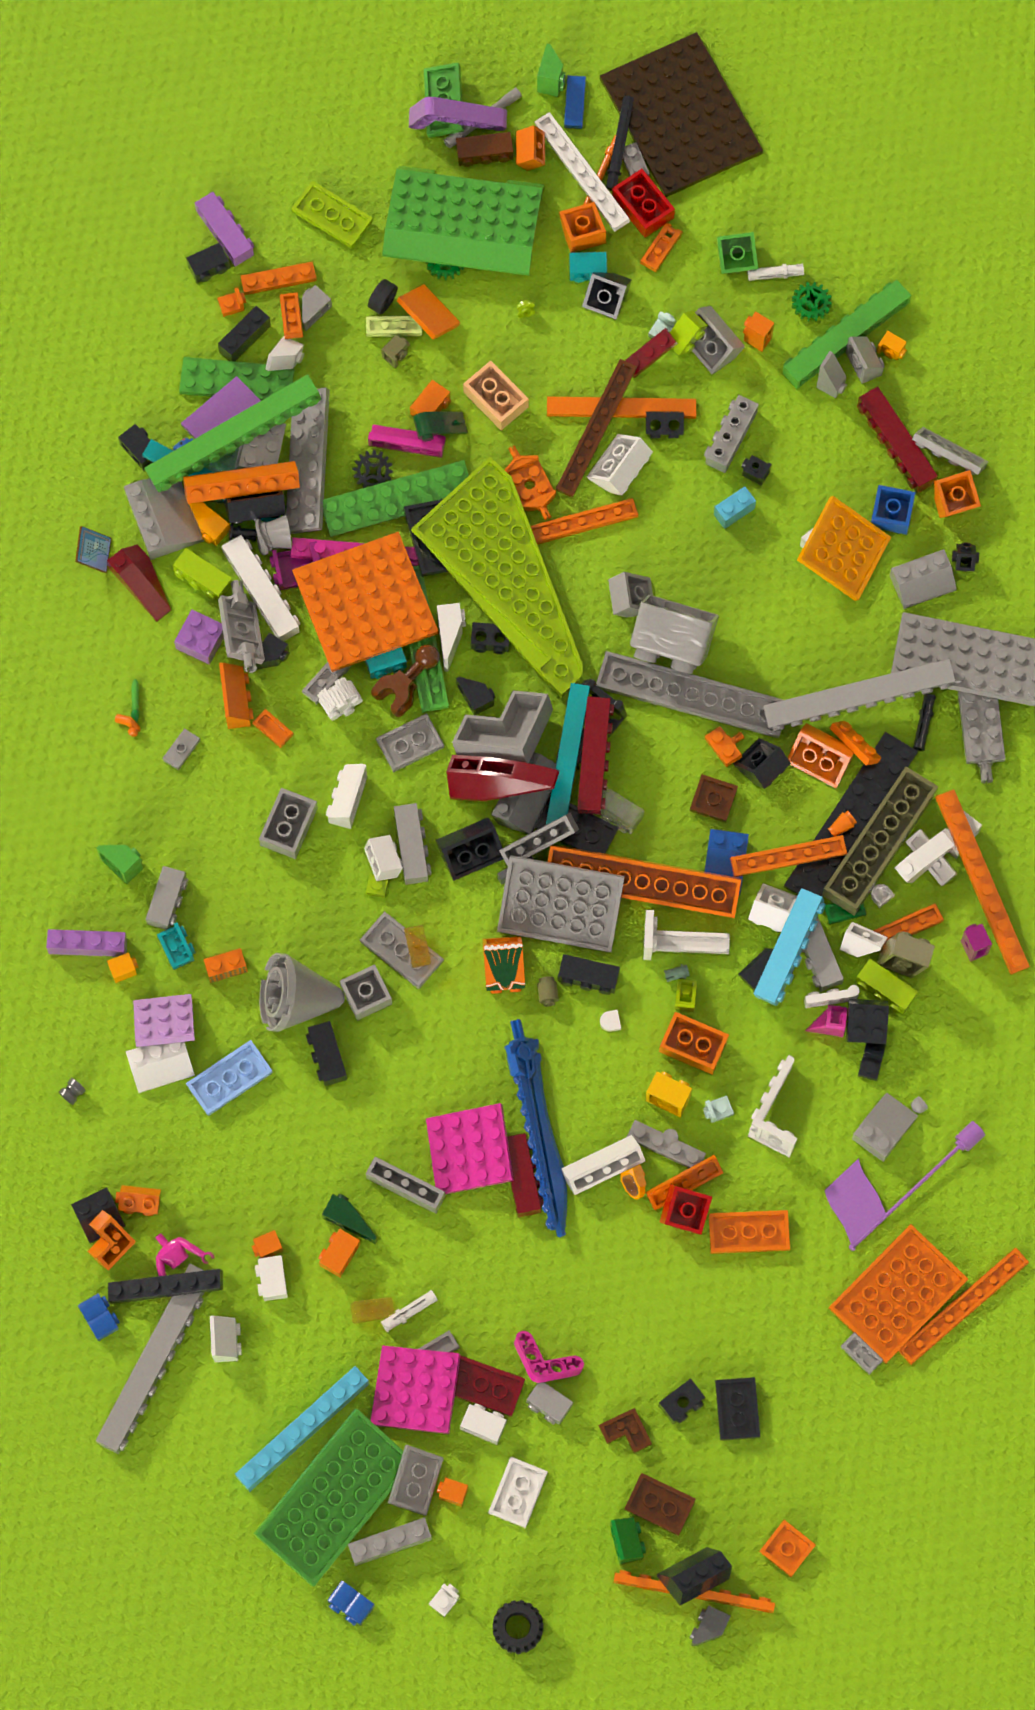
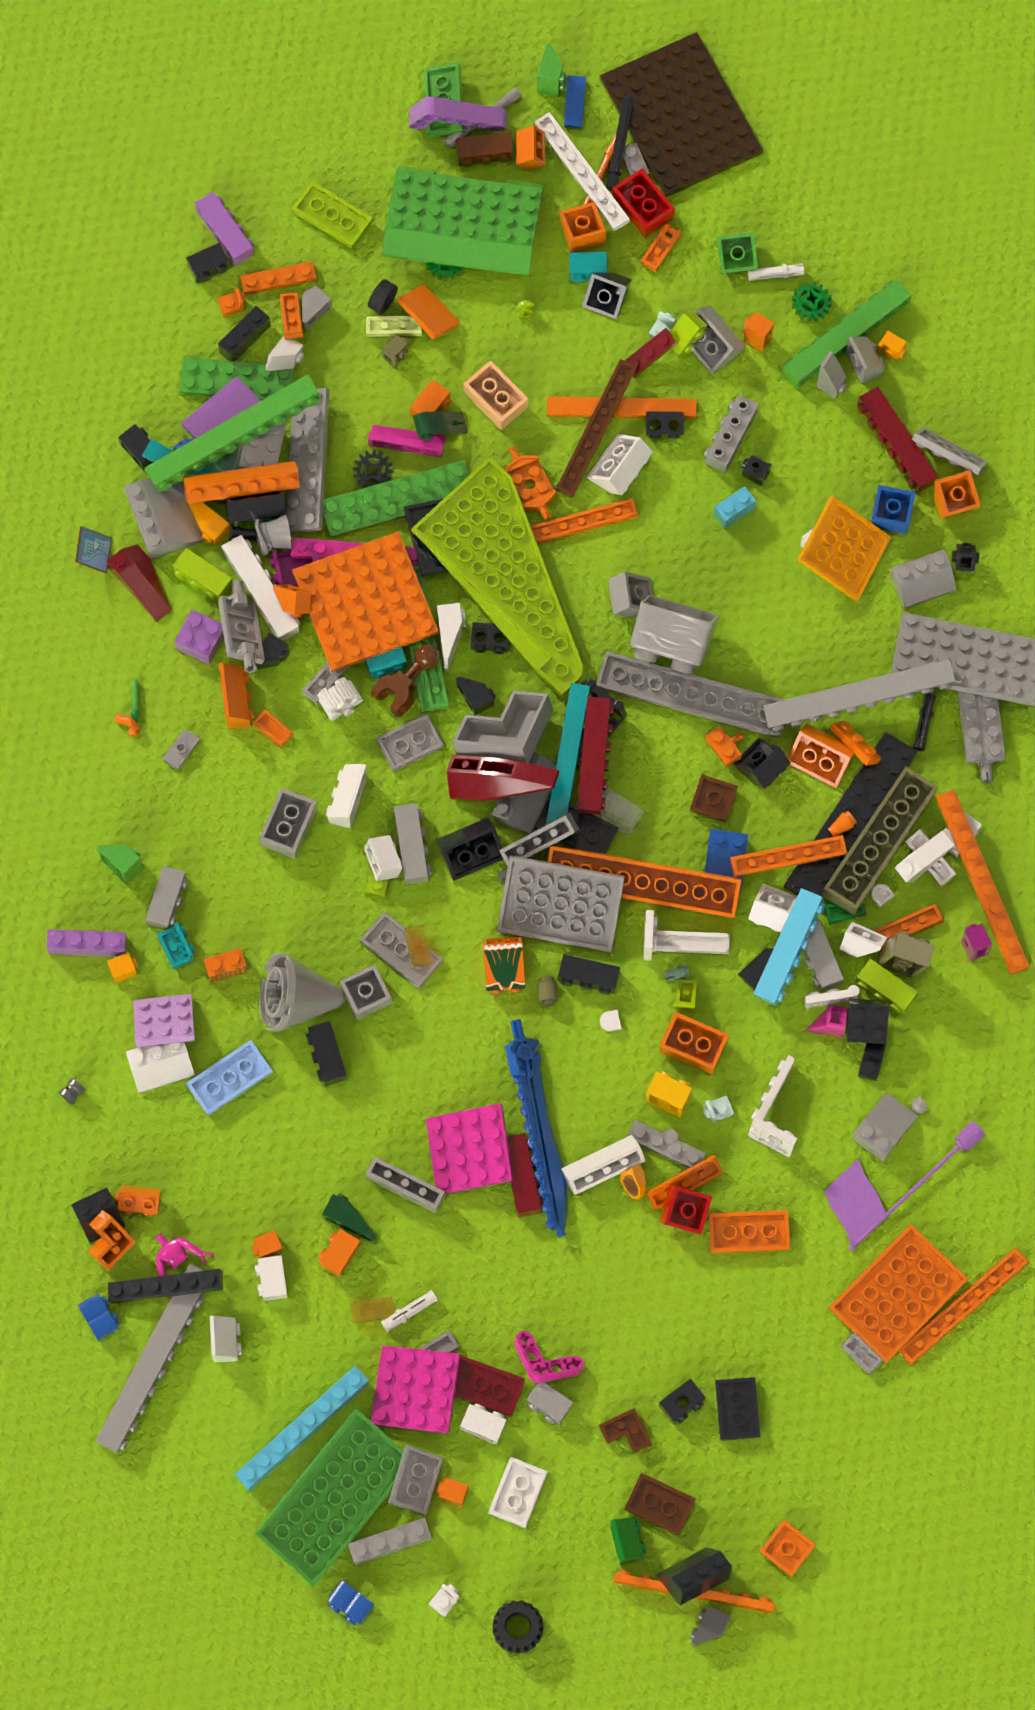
(293, 599): none -> orange slope

